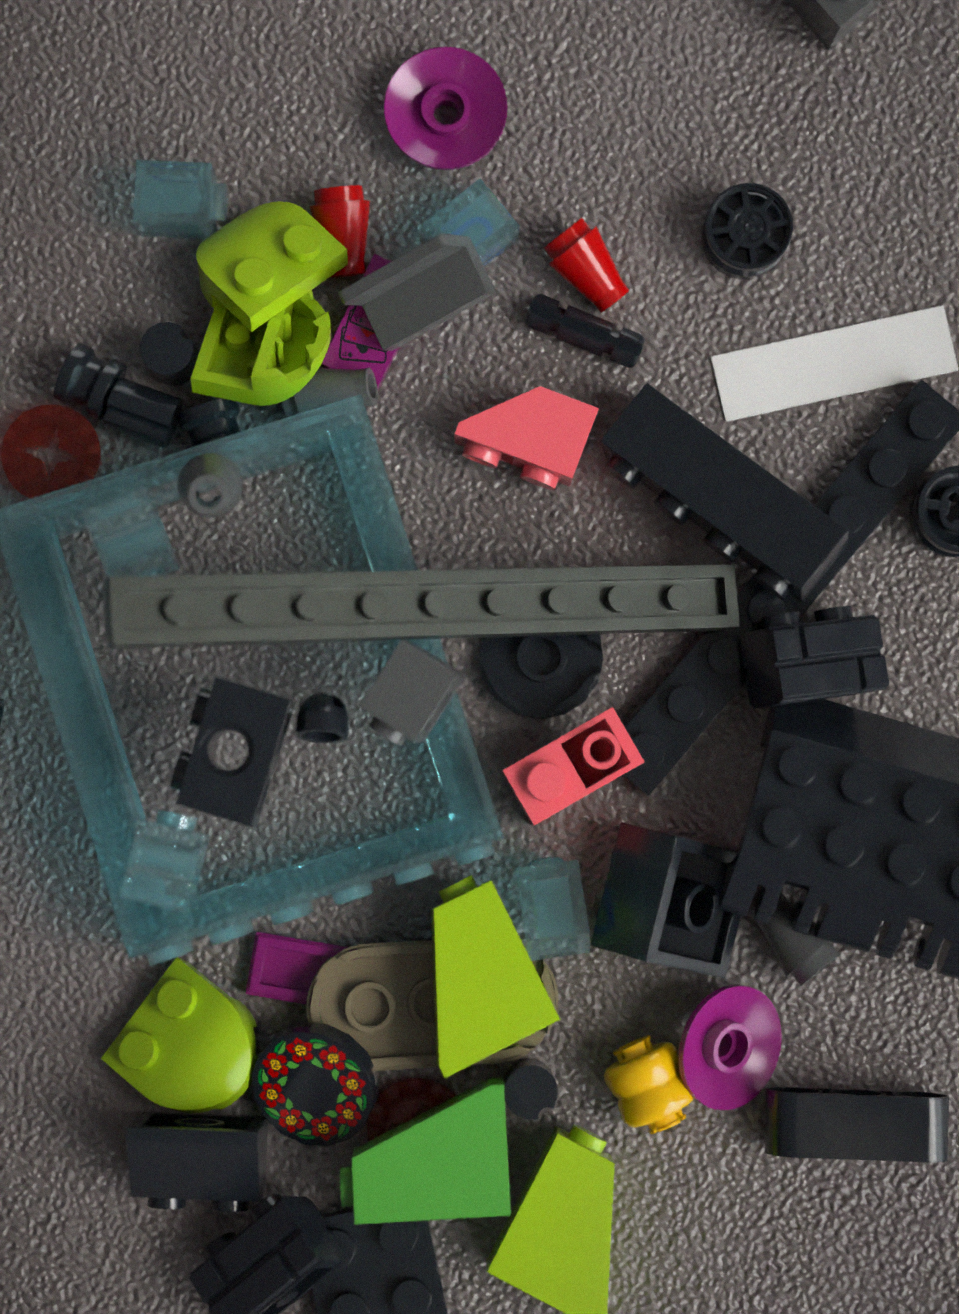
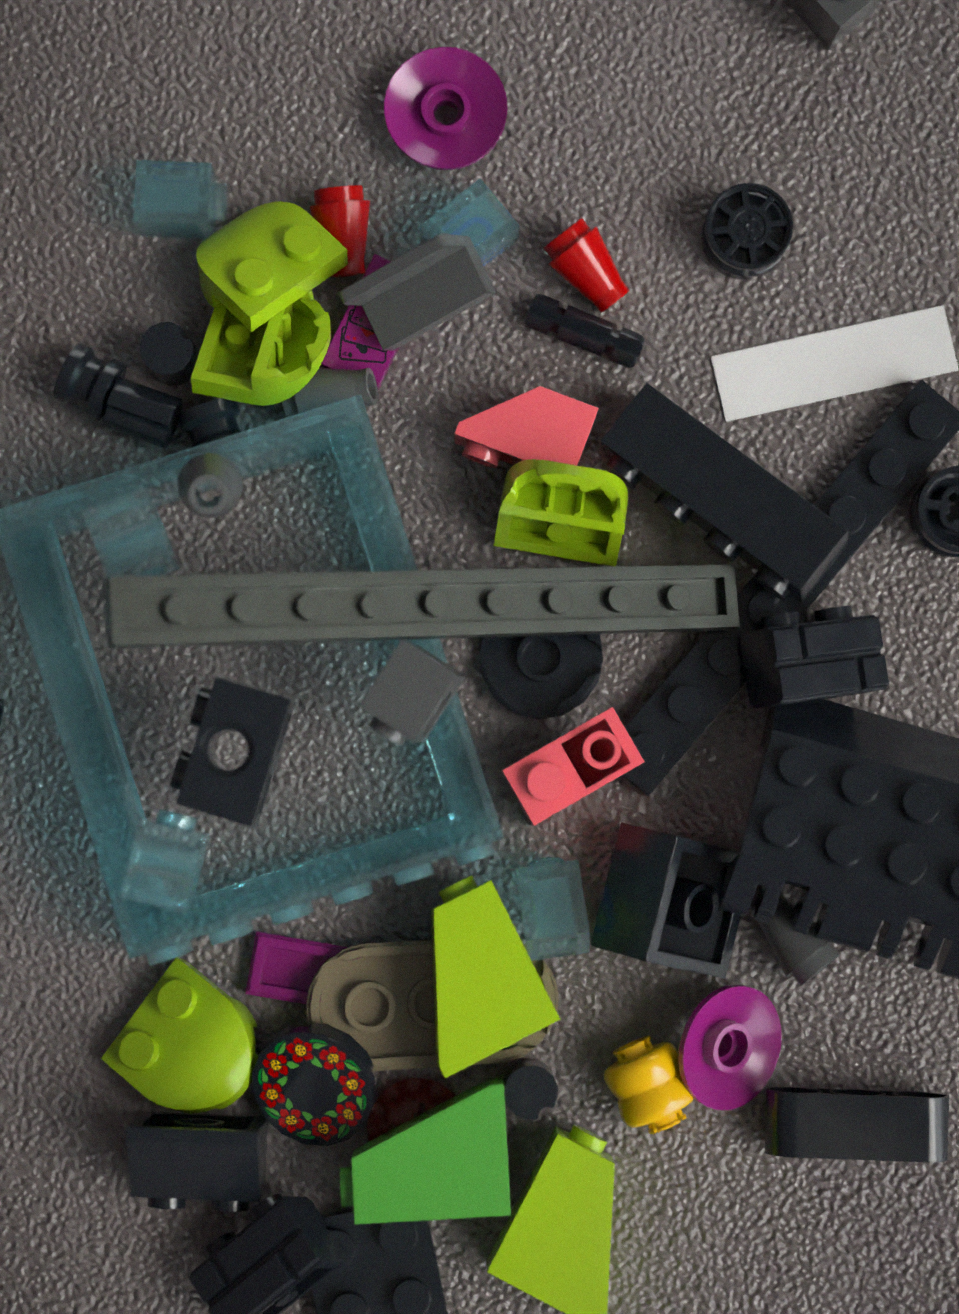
(34, 431): clear red gear -> none
(322, 719): black hinge -> none
(562, 511): none -> lime slope

